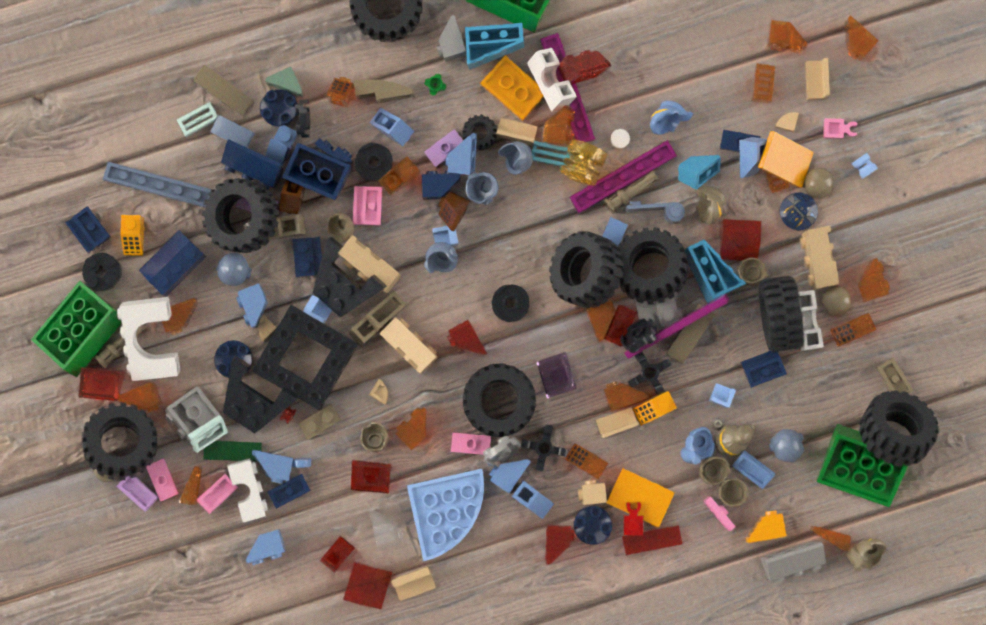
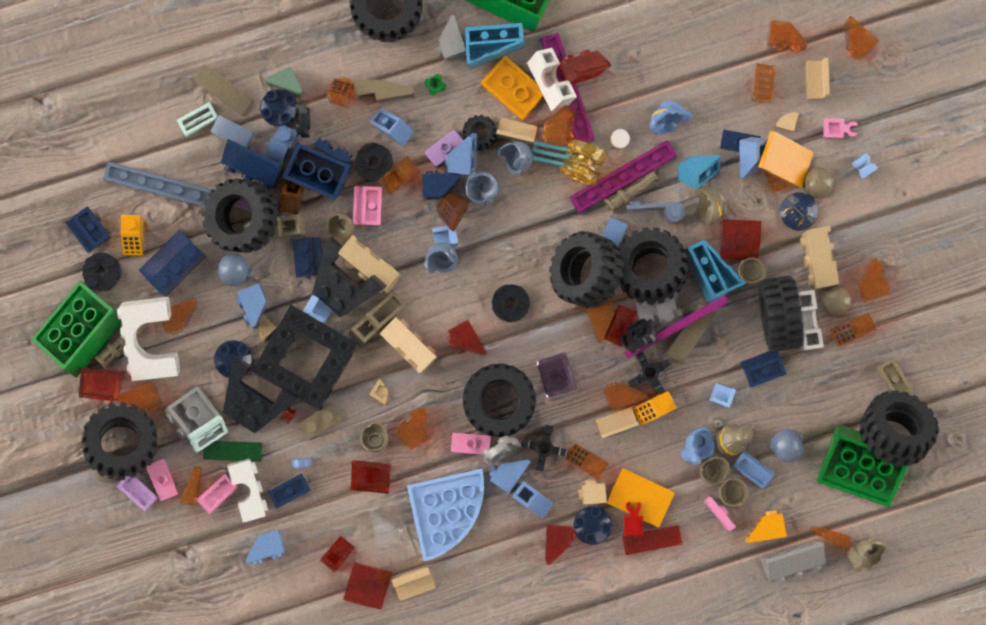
(274, 465): medium blue slope -> none

